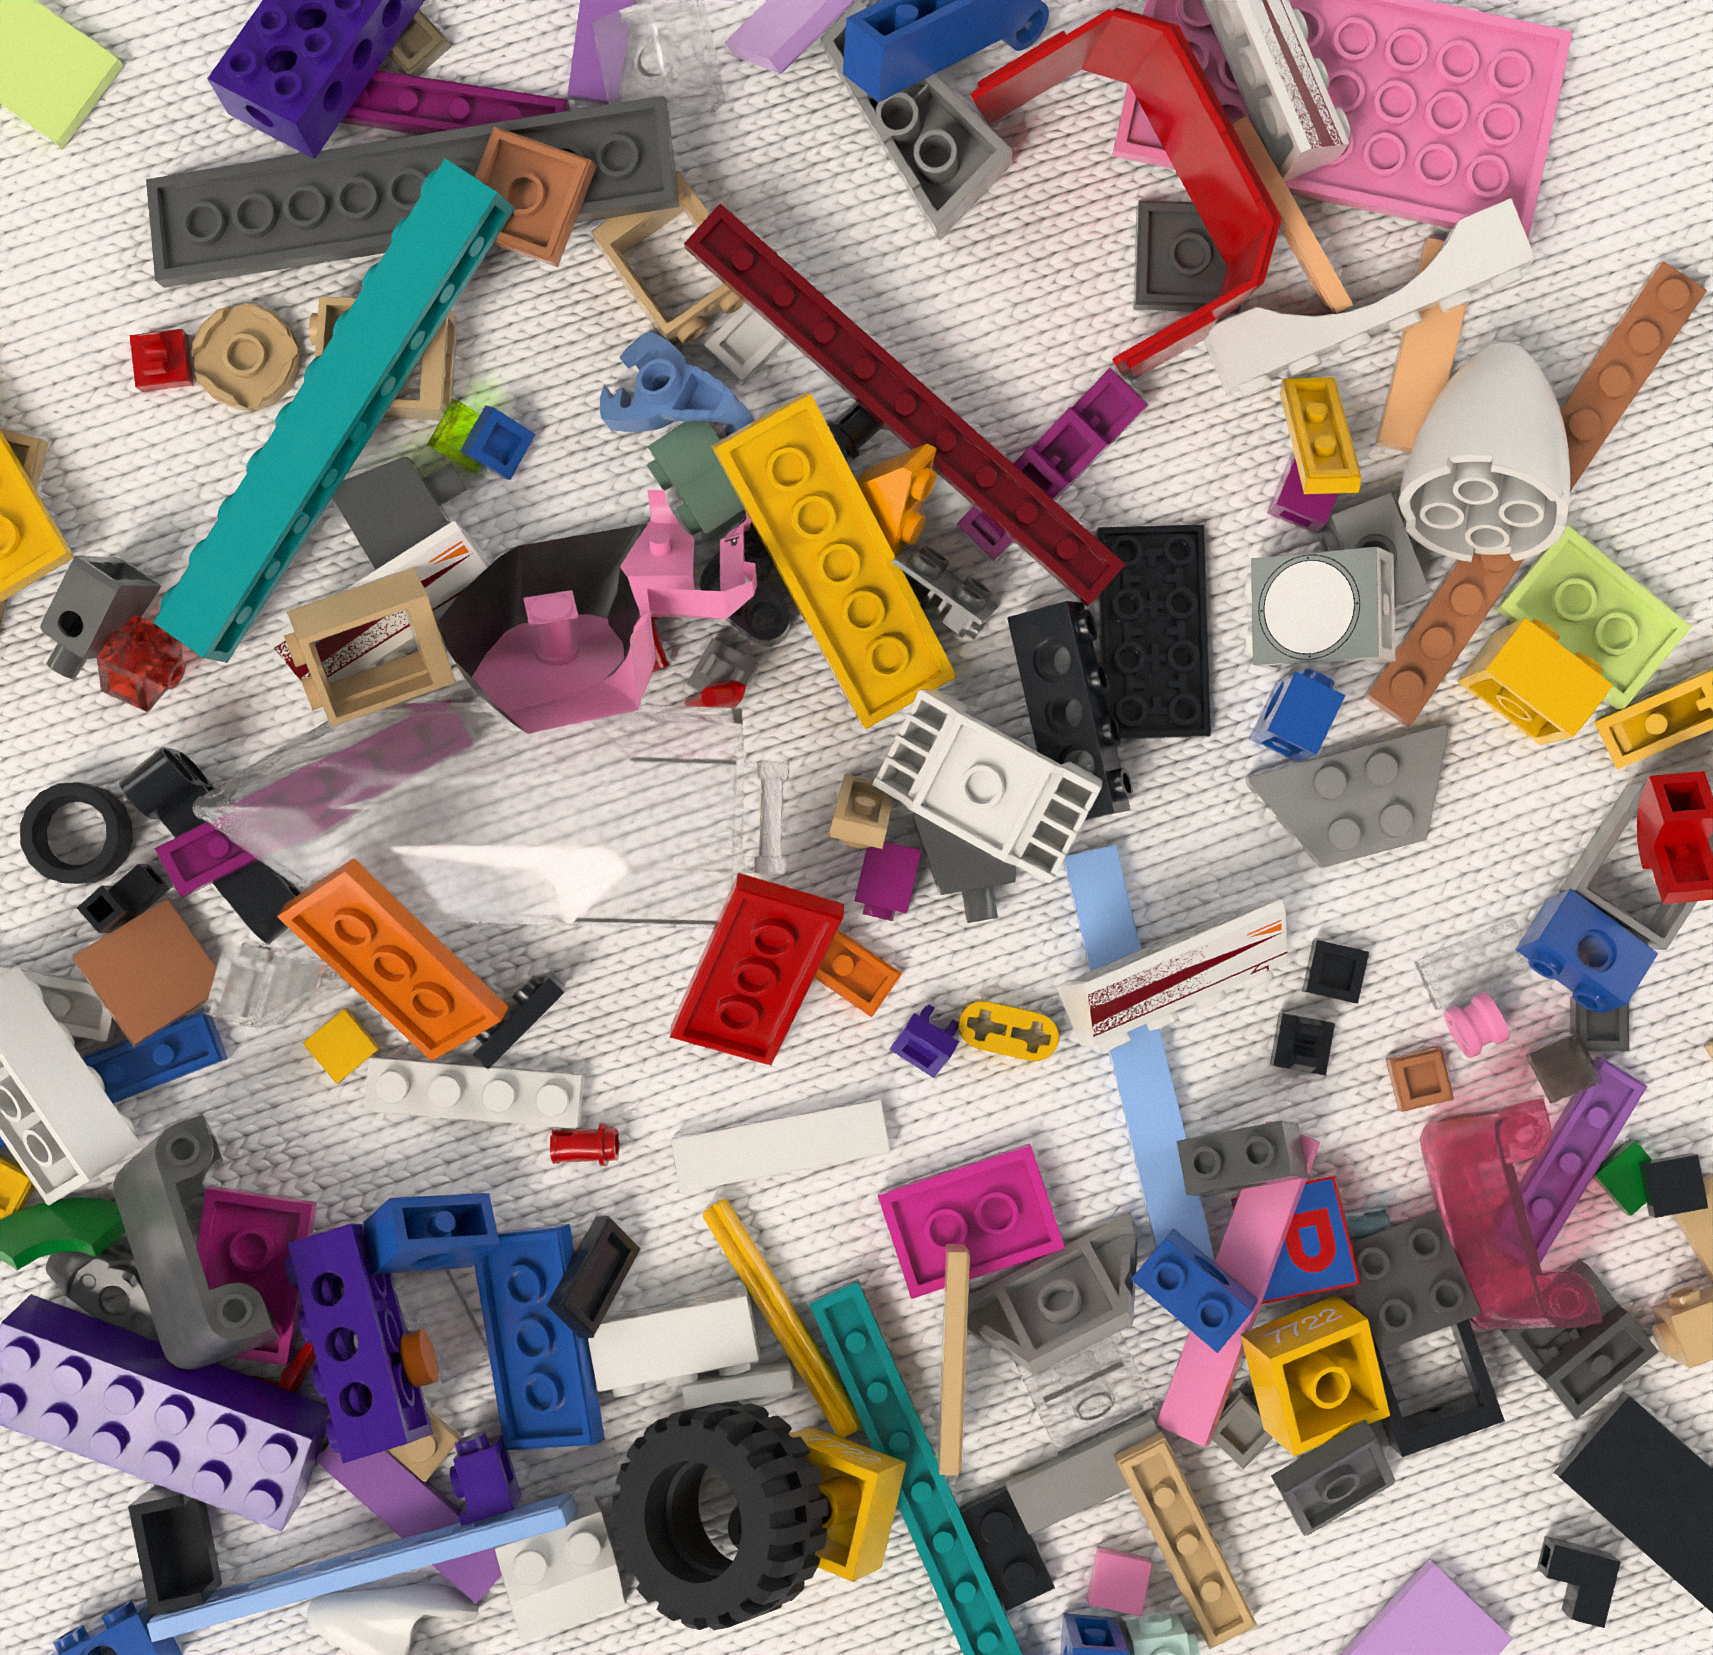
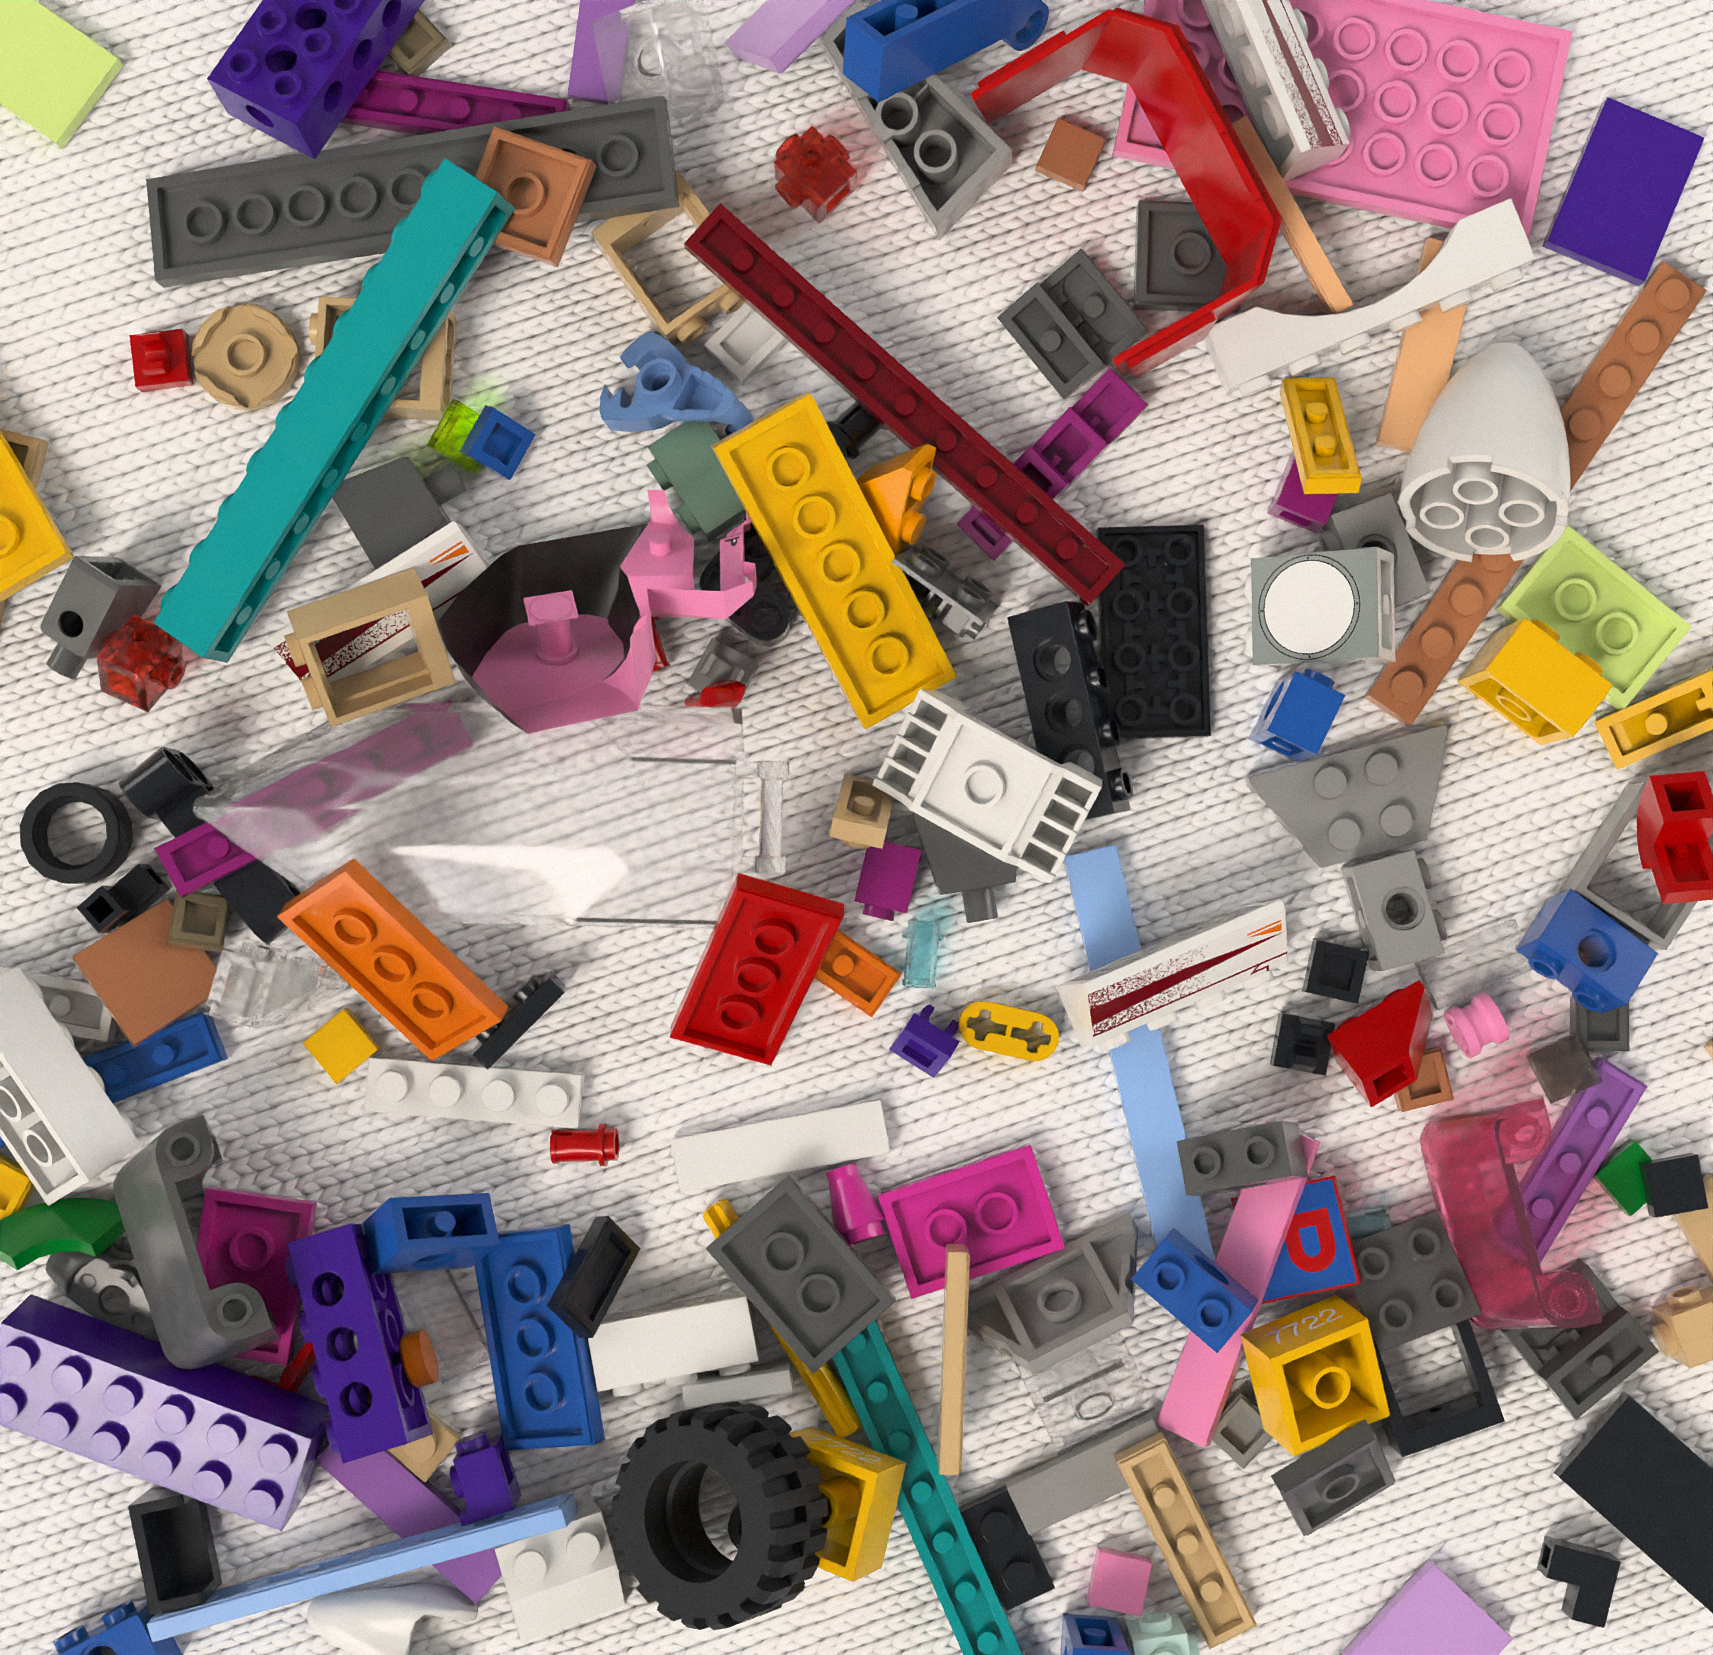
(199, 921): none -> dark tan tile
(801, 1274): none -> dark grey plate
(814, 173): none -> clear red brick
(853, 1206): none -> dark pink cone
(921, 953): none -> clear light blue pin
(1070, 154): none -> nougat tile
(1073, 324): none -> dark grey slope
(1370, 888): none -> light grey brick
(1385, 1044): none -> red slope
(1623, 192): none -> dark purple tile

